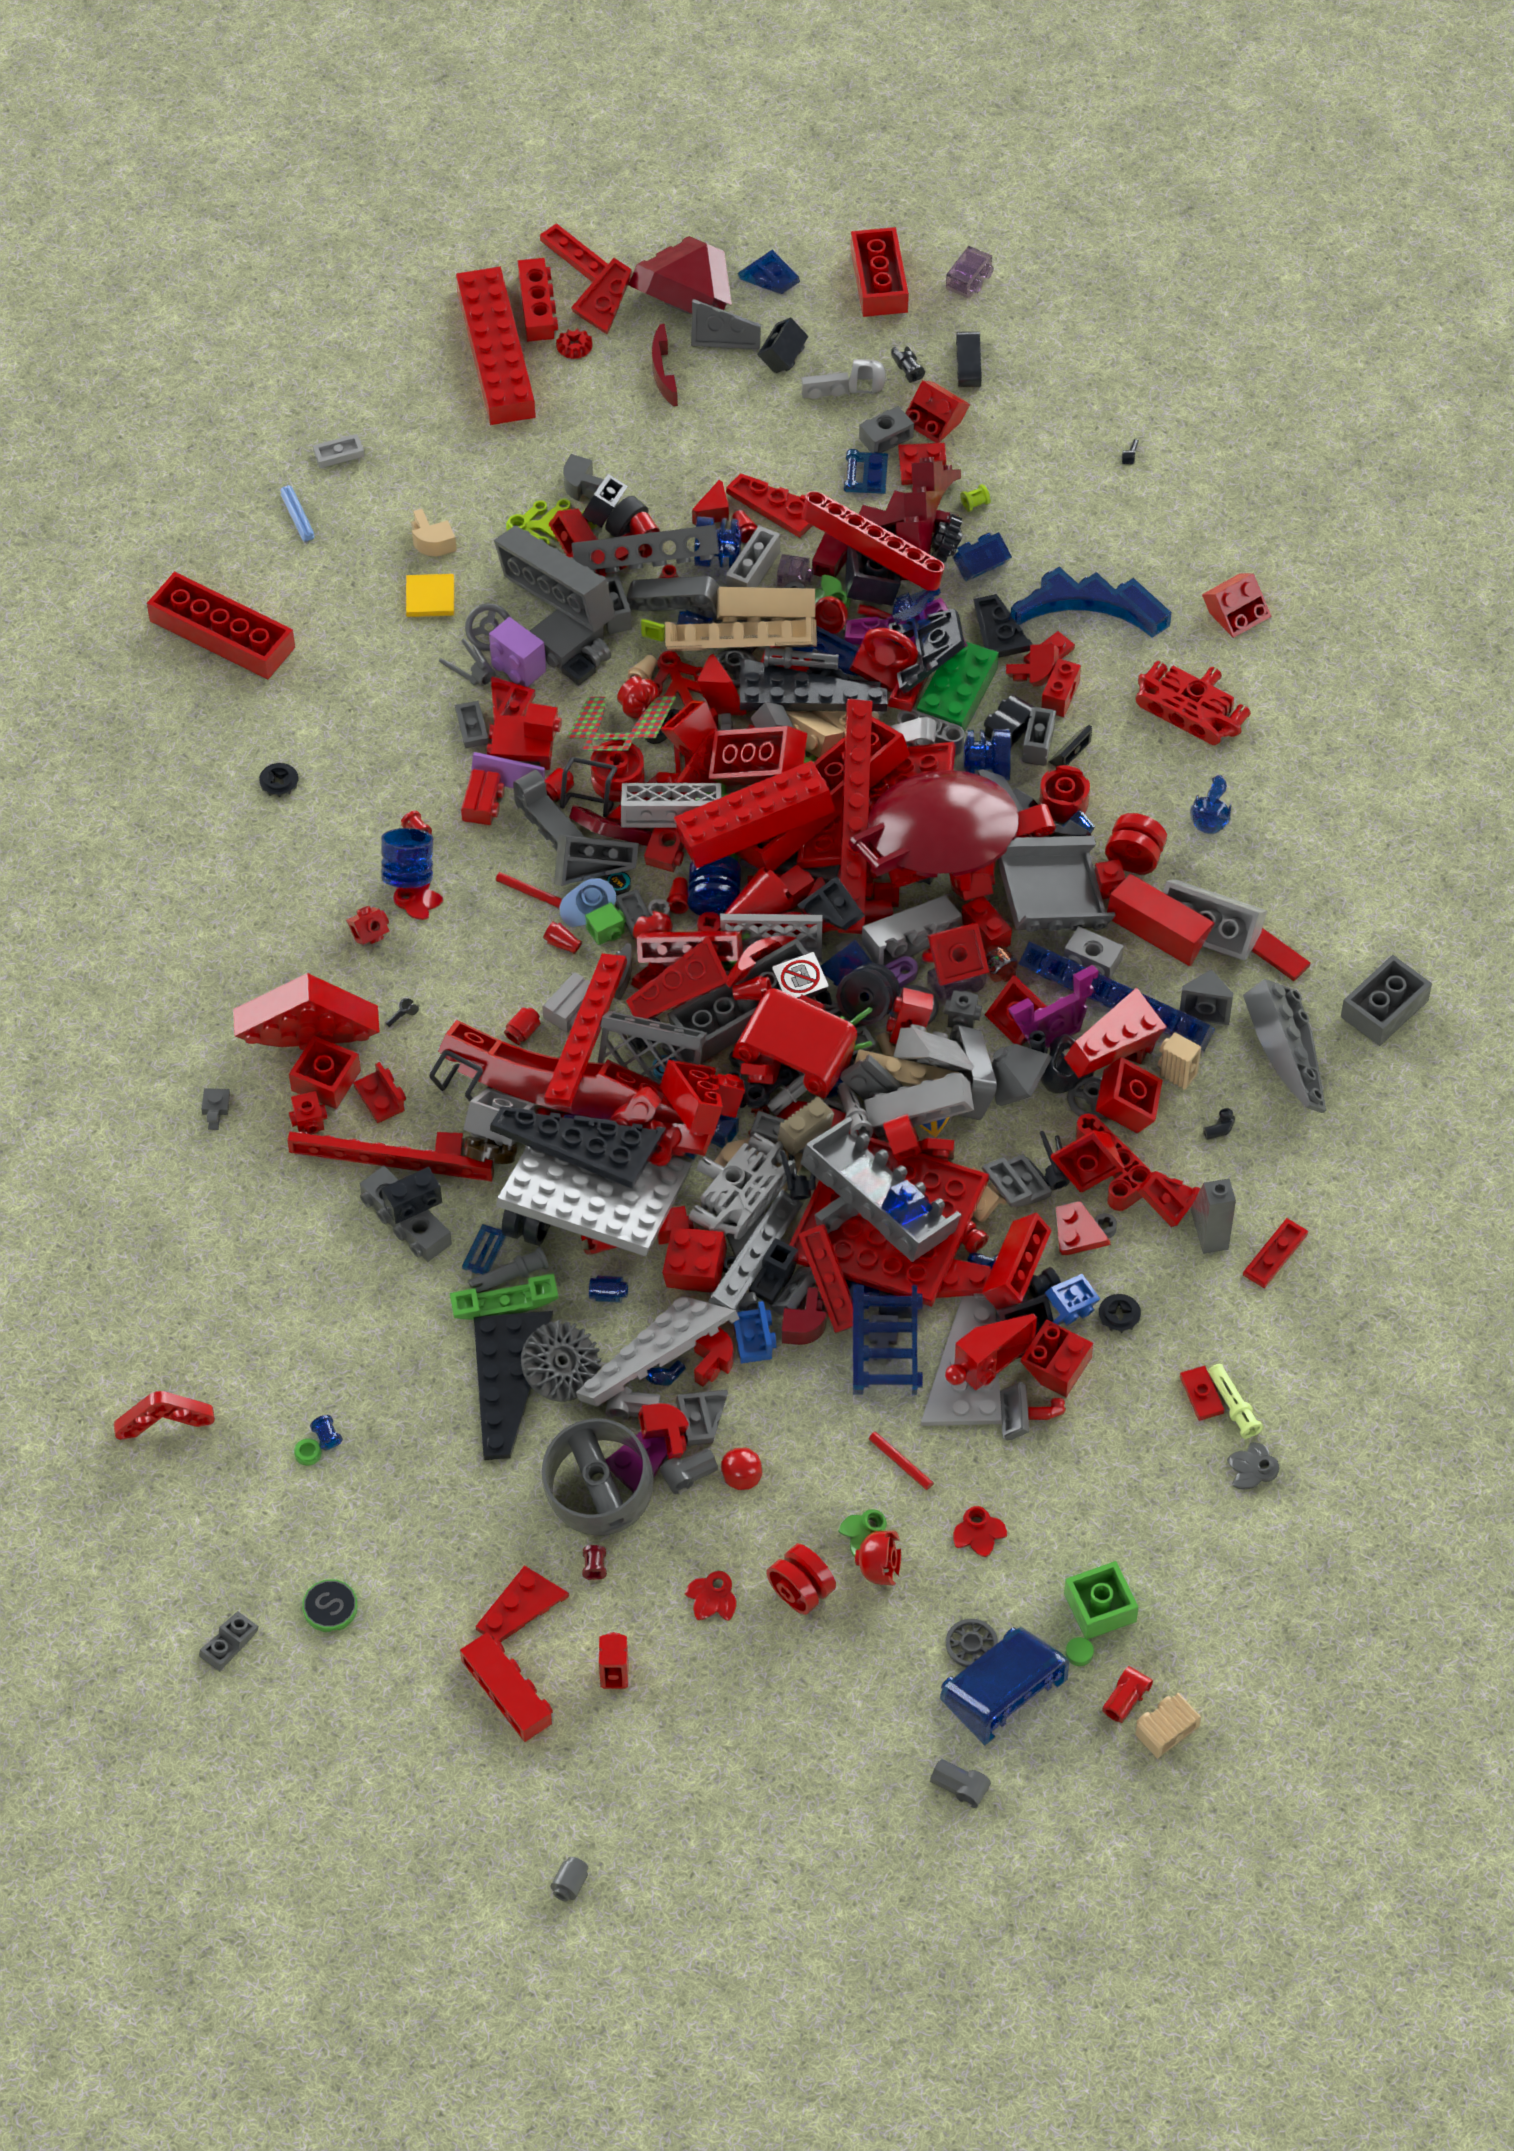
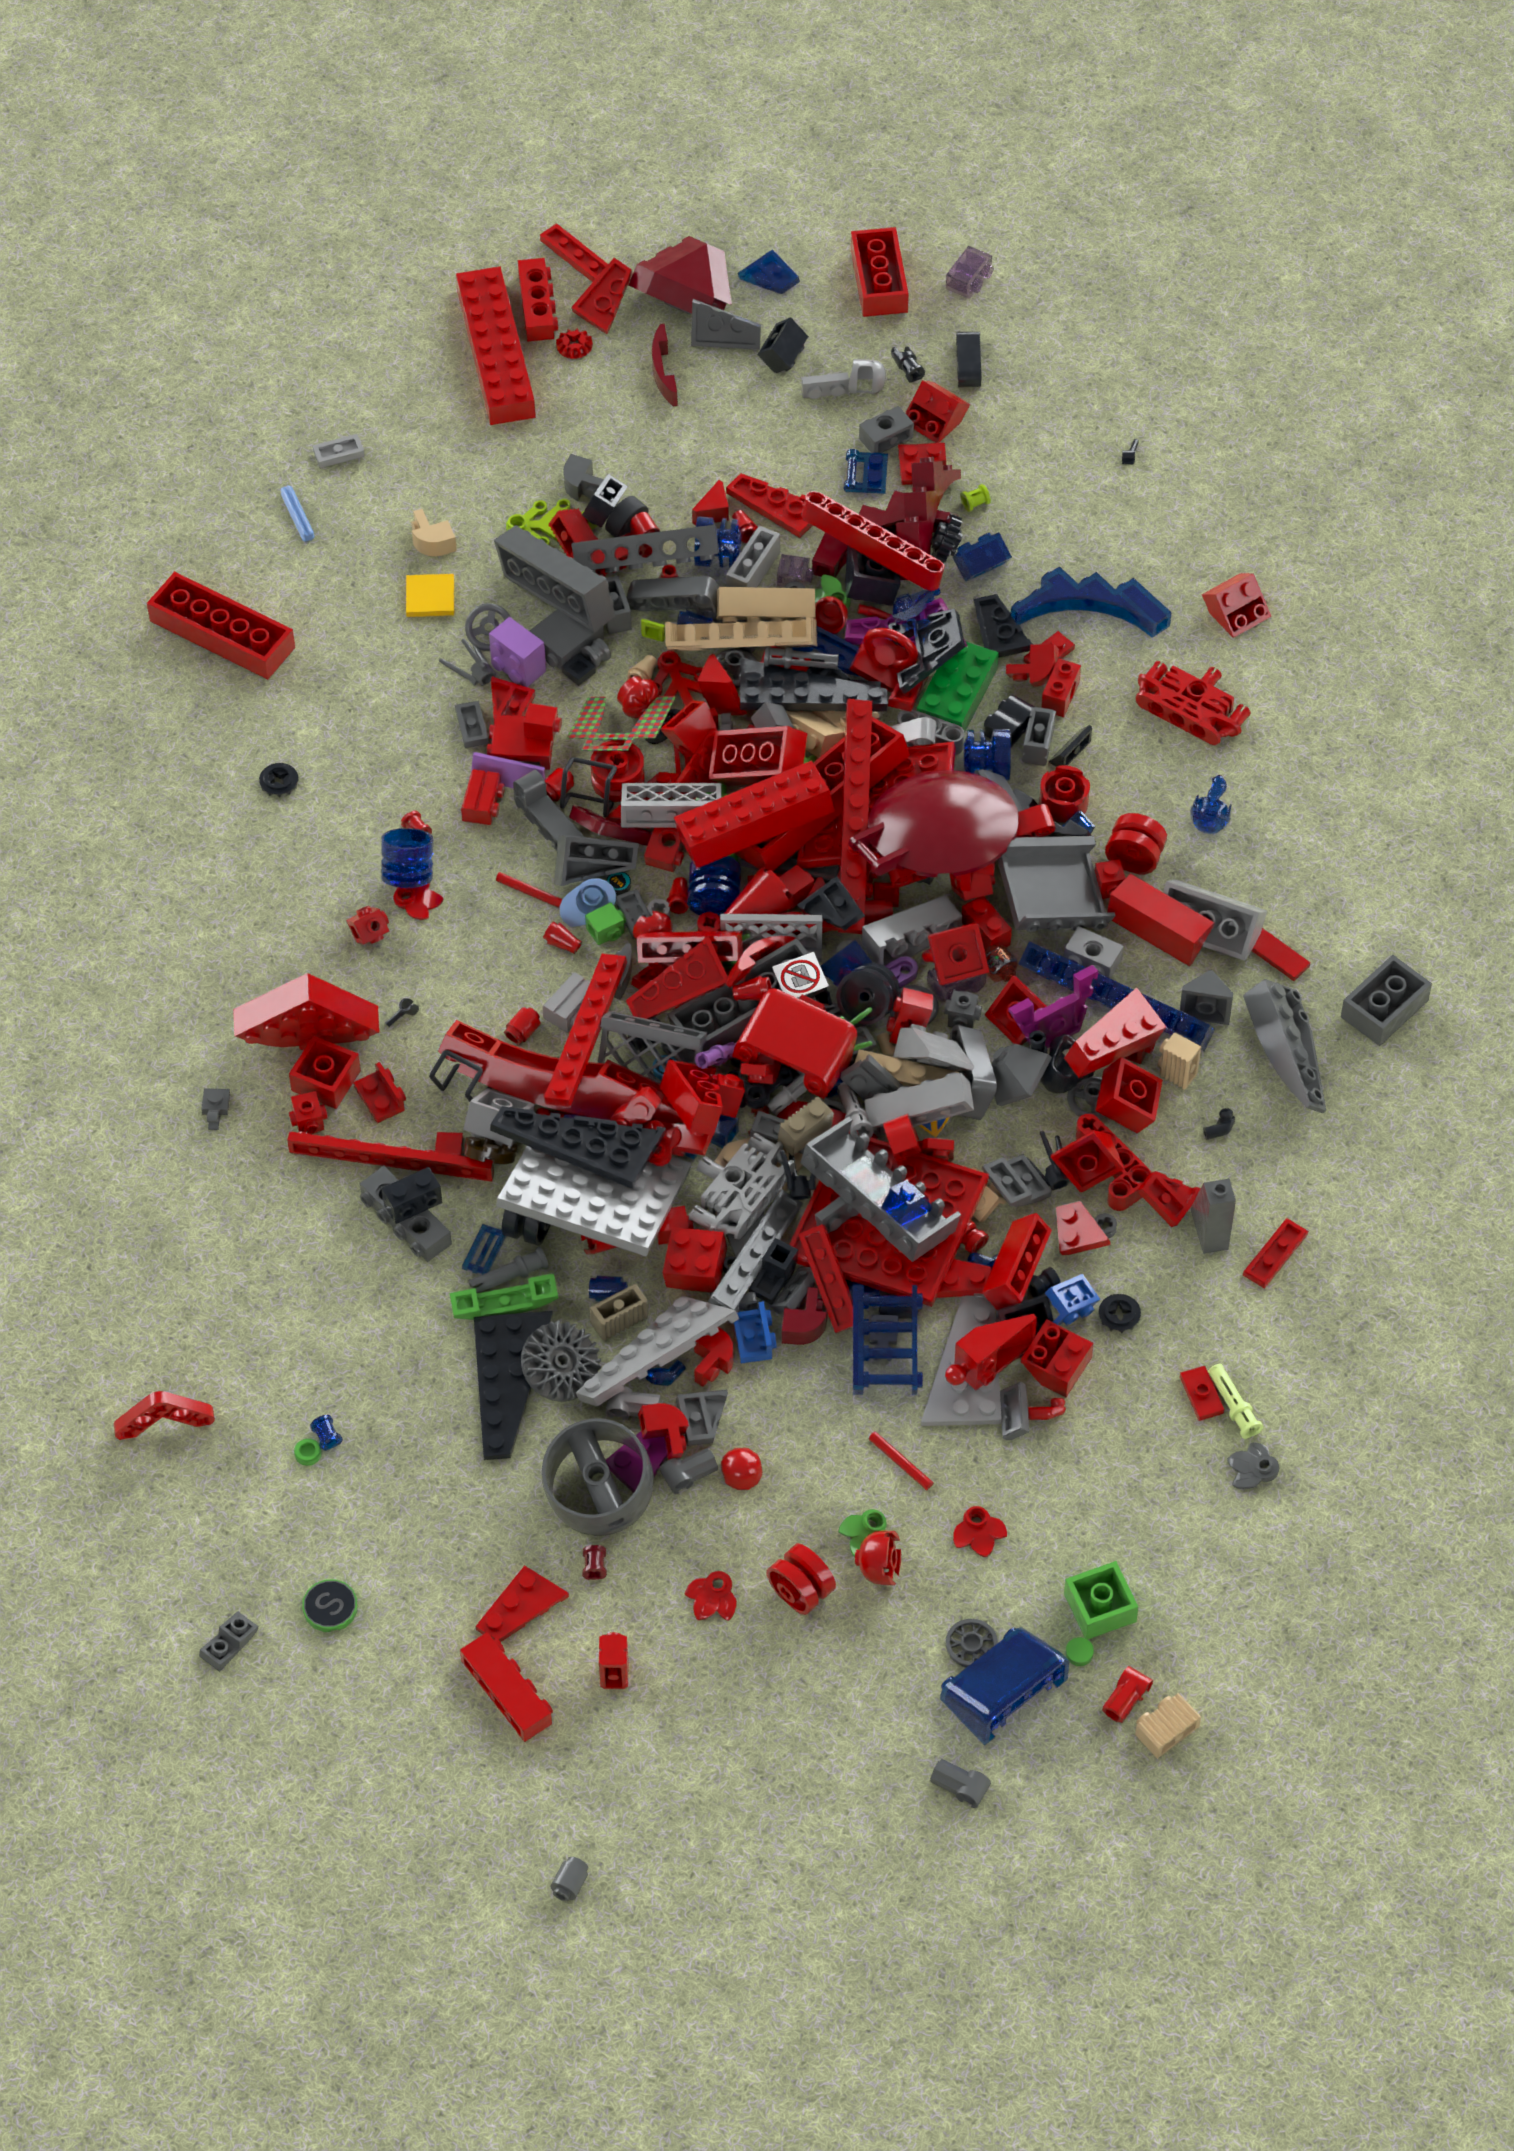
(619, 1312): none -> dark tan brick
(715, 1055): none -> medium lavender pin

